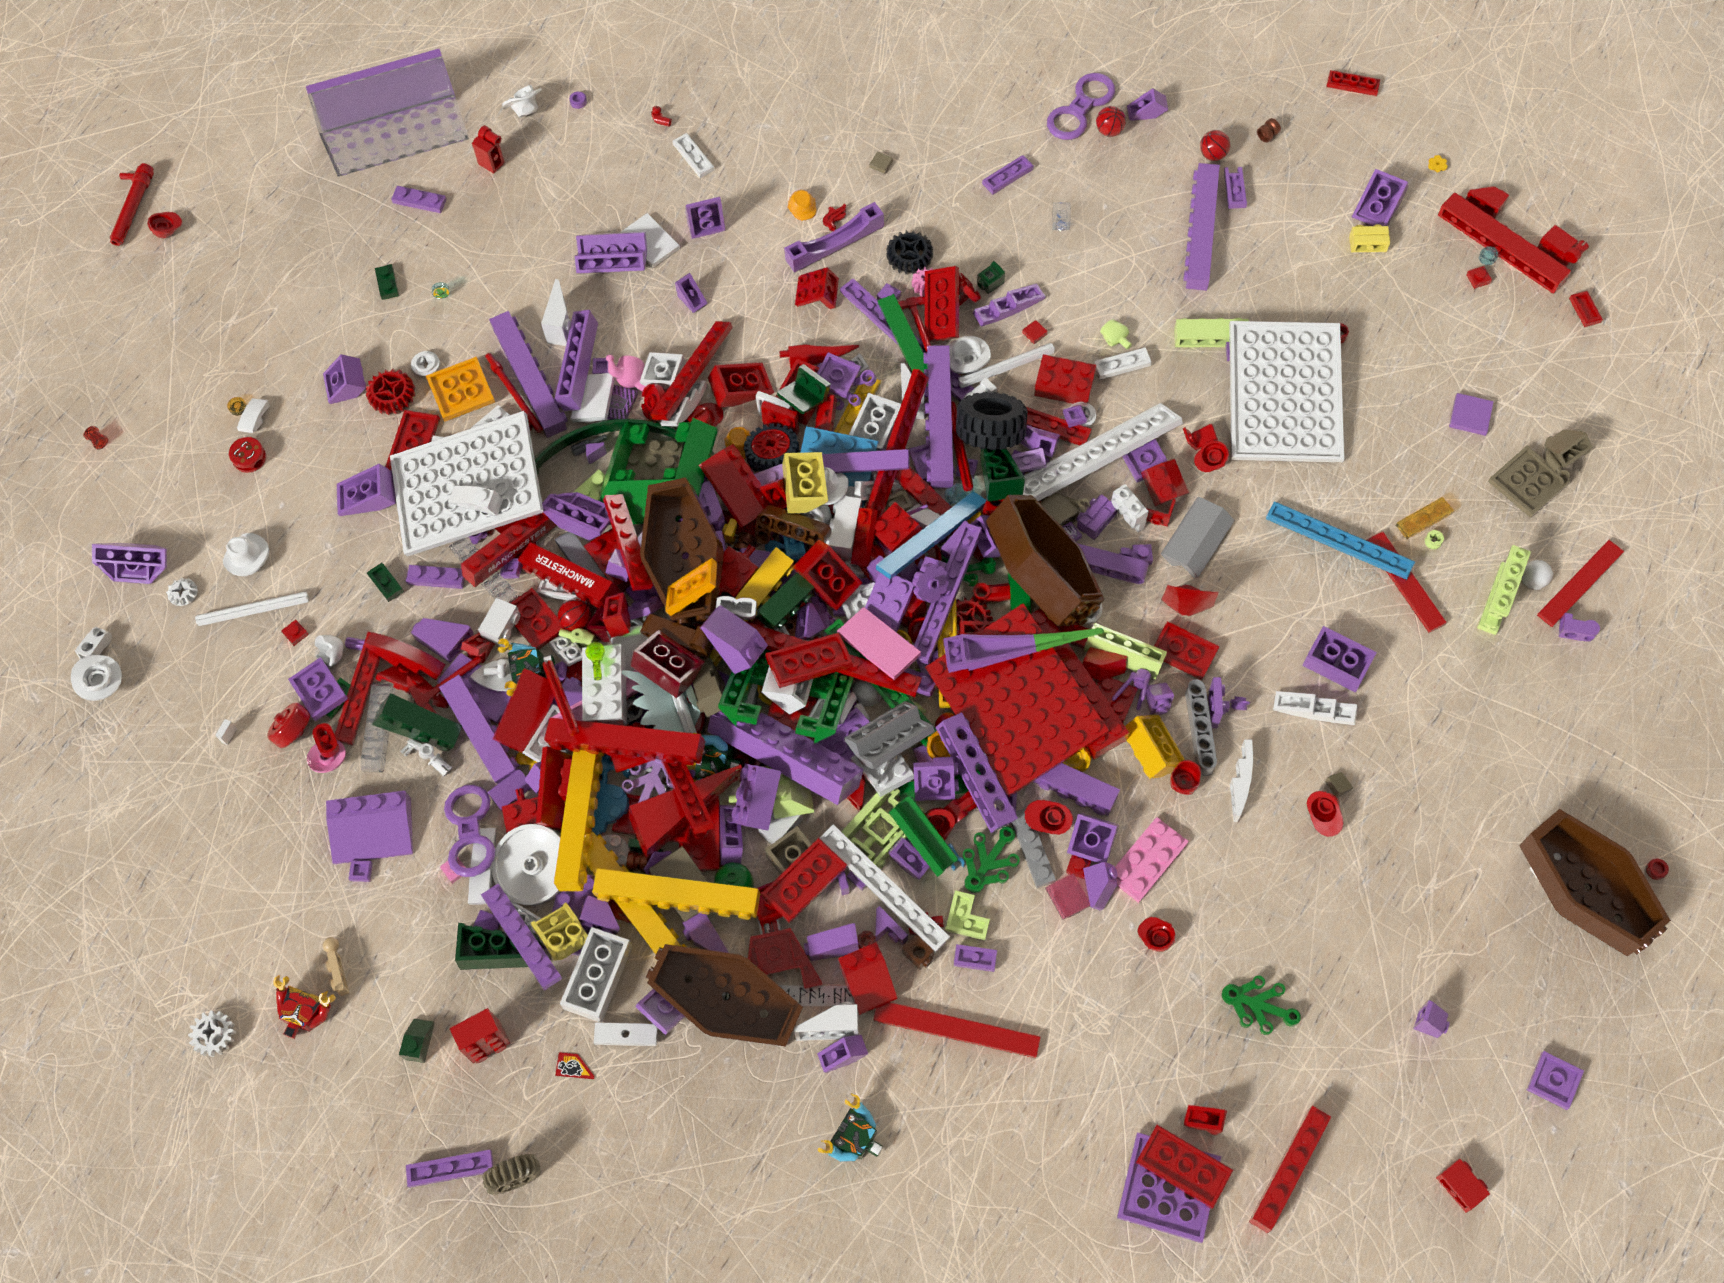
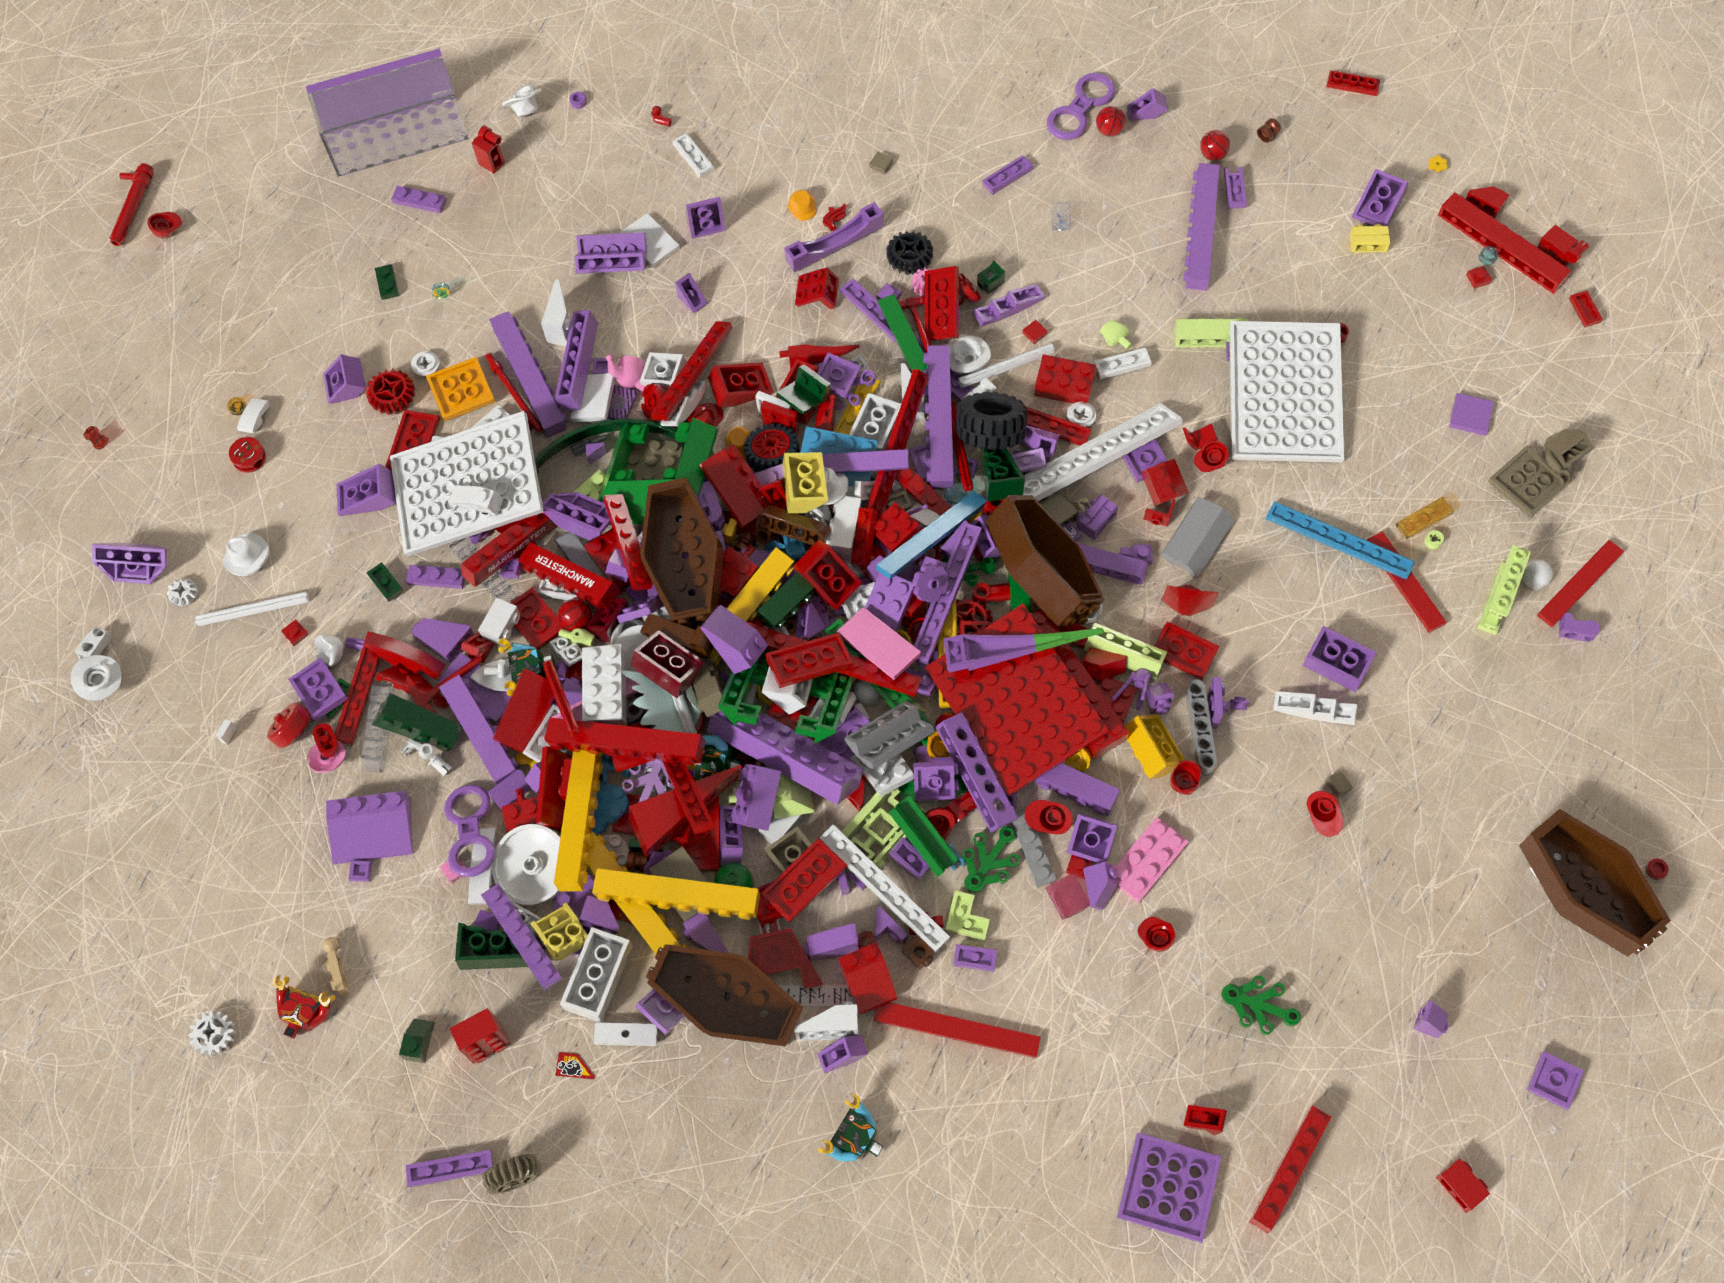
(595, 652): clear neon green plate -> none
(616, 615): red slope -> none
(691, 587): light orange plate -> none
(743, 608): white brick -> none
(1074, 416): medium lavender tile -> none
(1131, 508): white plate -> none
(1184, 1166): red tile -> none
(1240, 786): white slope -> none

